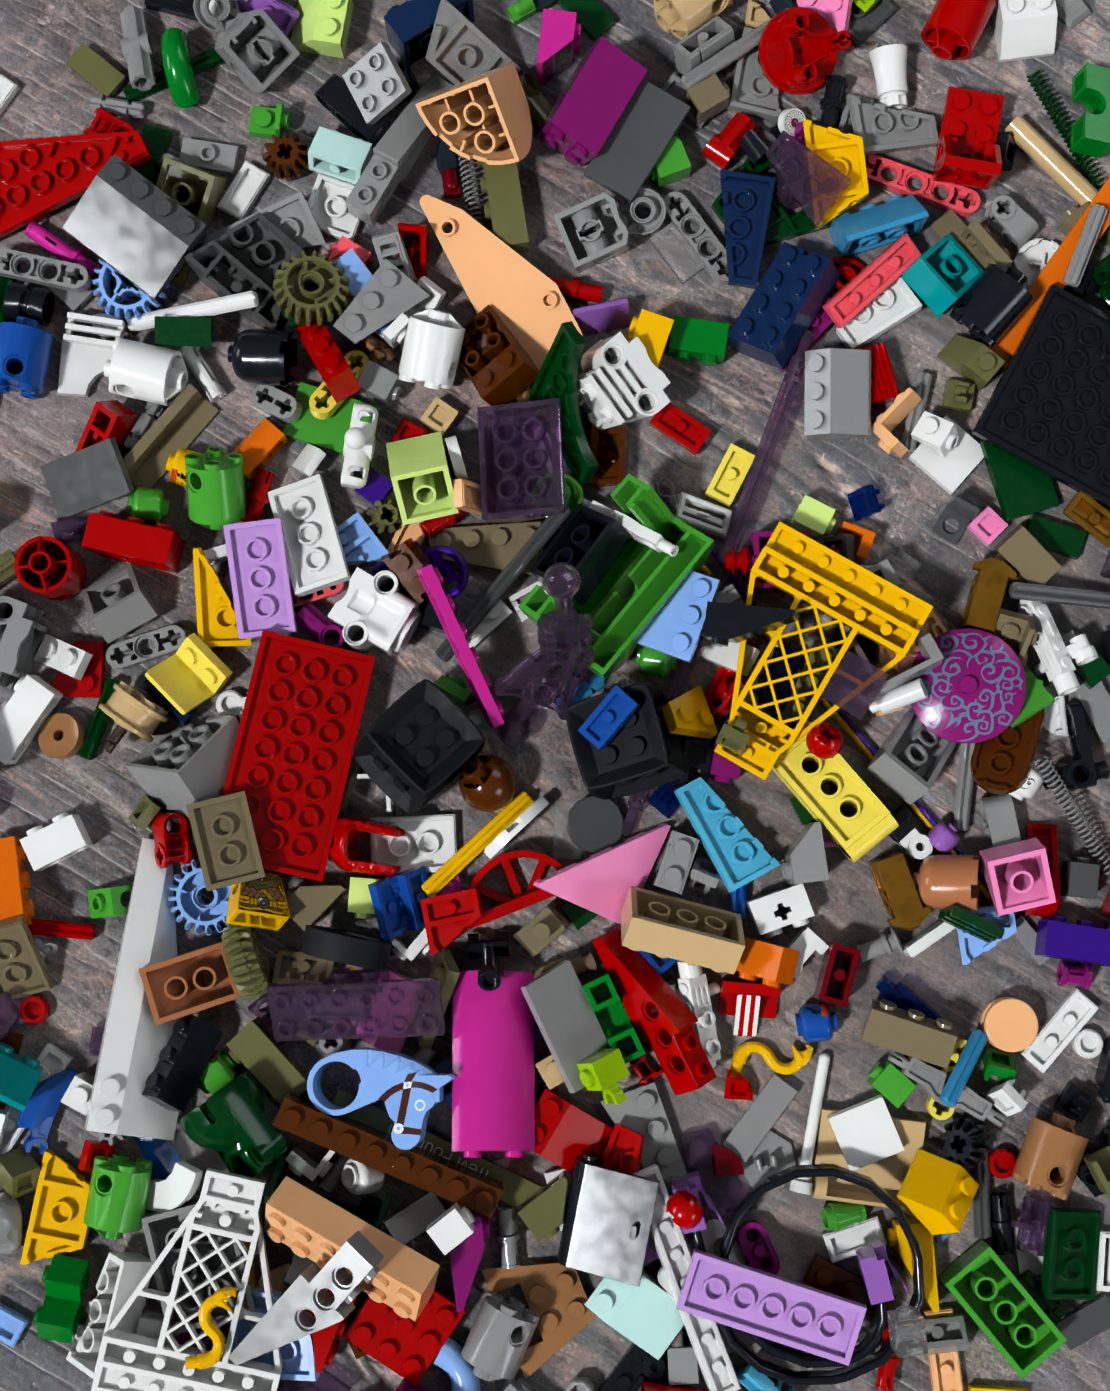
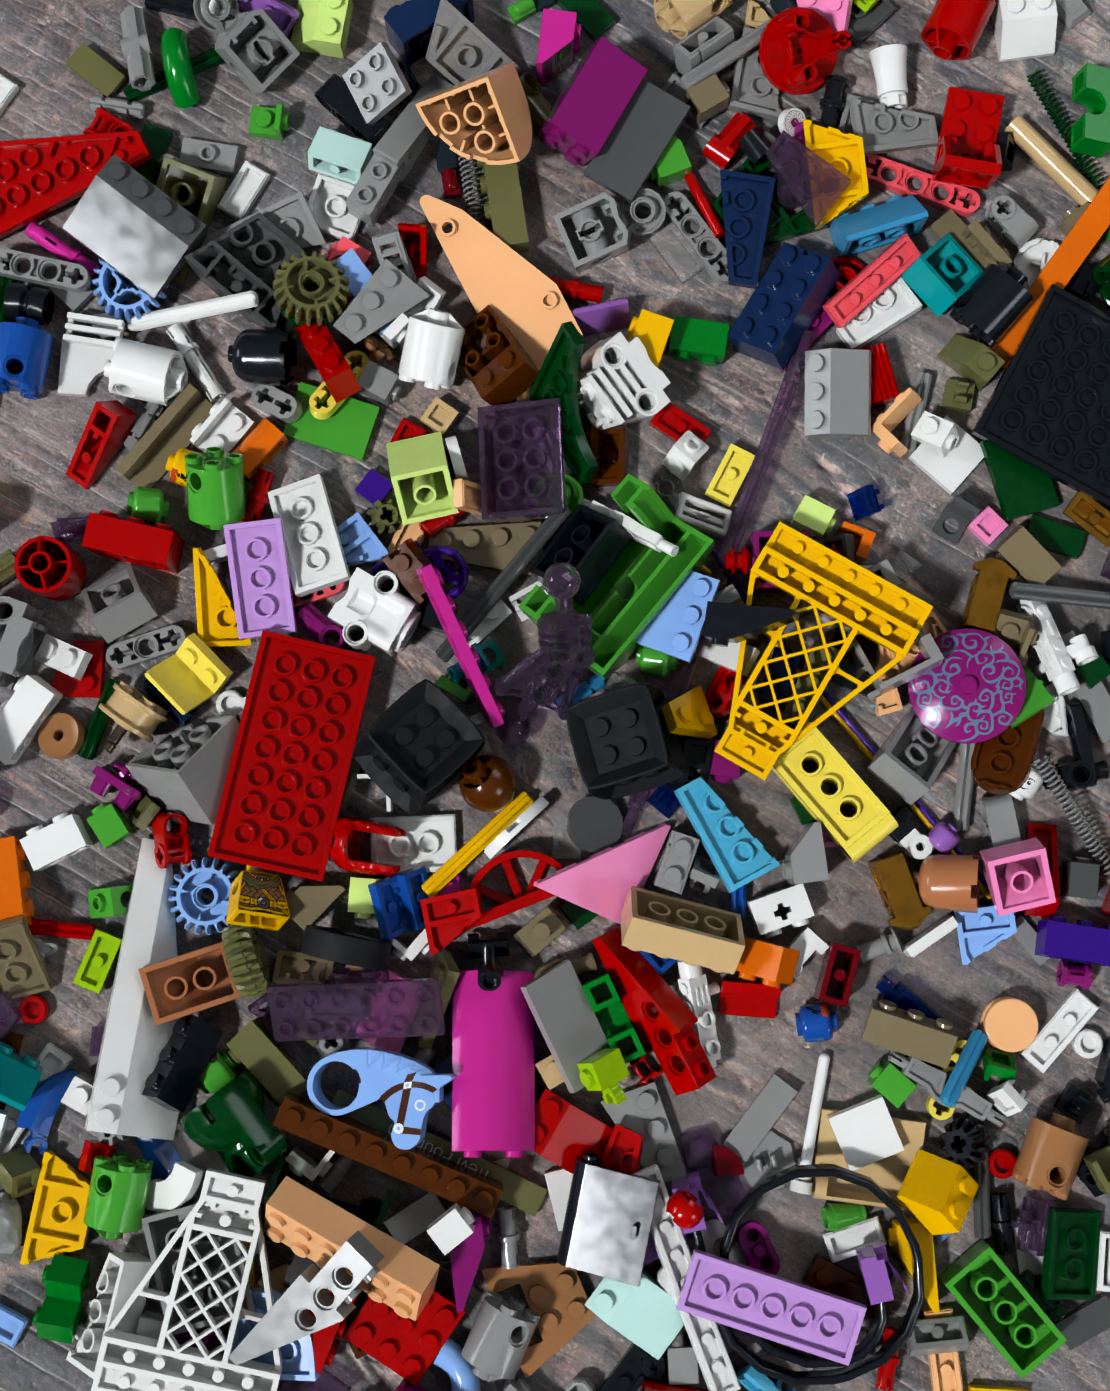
(87, 478): dark grey tile -> none
(98, 961): none -> lime plate
(106, 779): none -> magenta hips
(110, 825): none -> bright green brick
(183, 331): dark green tile -> none
(210, 1358): yellow animal -> none
(223, 428): none -> white bracket
(225, 841): dark tan plate -> none
(275, 156): reddish brown gear -> none
(309, 460): white tile -> none
(359, 446): white piece -> none
(360, 1178): white head -> none
(456, 672): none -> teal bracket
(545, 1208): olive slope -> none
(608, 717): blue plate -> none
(685, 455): none -> white bracket
(704, 205): none -> red piece
(734, 737): olive tile -> none
(737, 1086): red tile -> none
(743, 1051): yellow animal -> none
(746, 1015): sticker -> none
(824, 741): red piece -> none
(854, 685): clear purple piece -> none
(900, 697): white cylinder -> none
(907, 1331): clear brick -> none
(971, 923): dark green tile -> none
(1085, 245): light grey axle -> none

